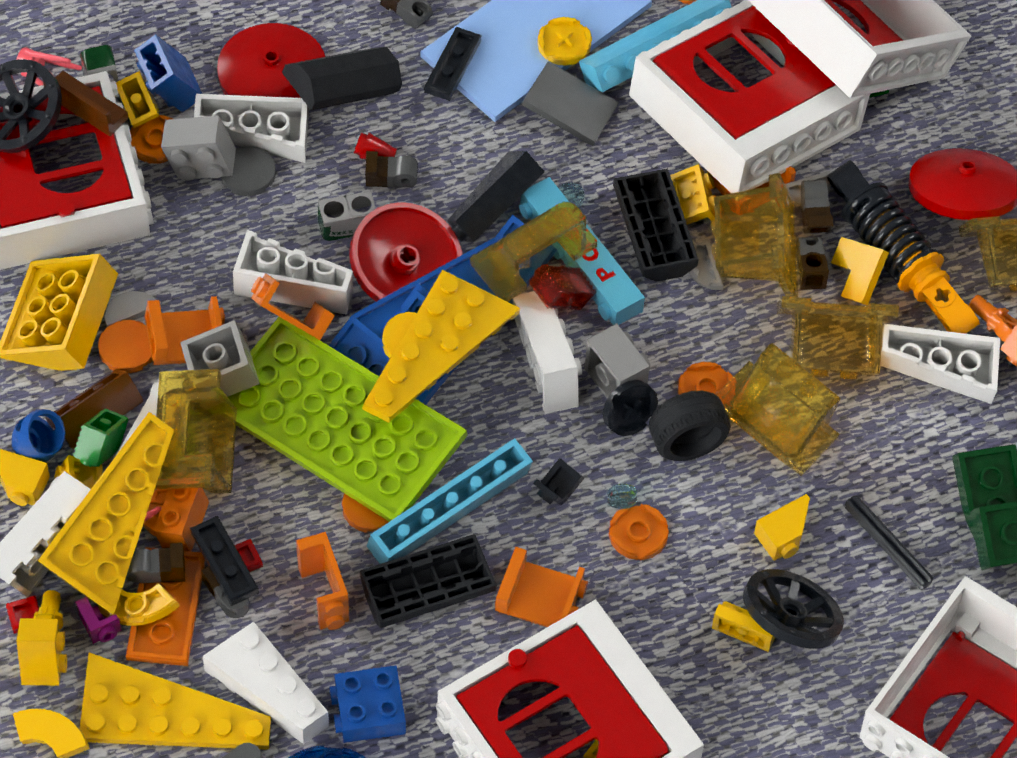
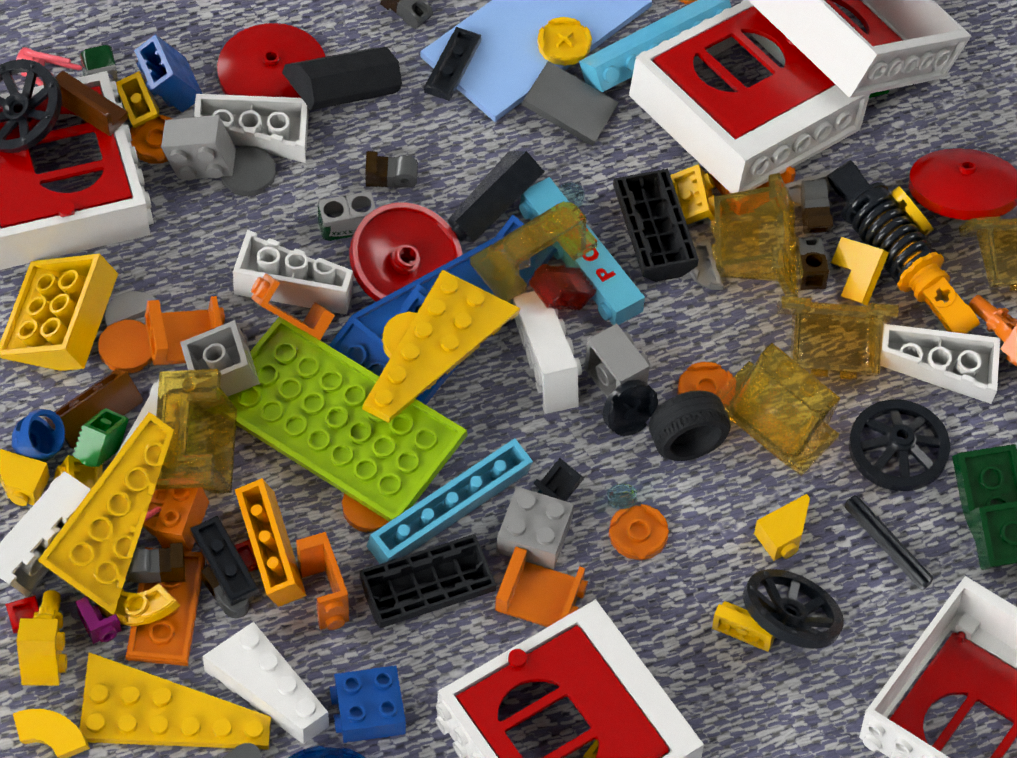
(270, 542): none -> light orange brick
(373, 143): red cone -> none
(536, 525): none -> light grey brick
(899, 447): none -> black wheel
(912, 210): none -> yellow tile

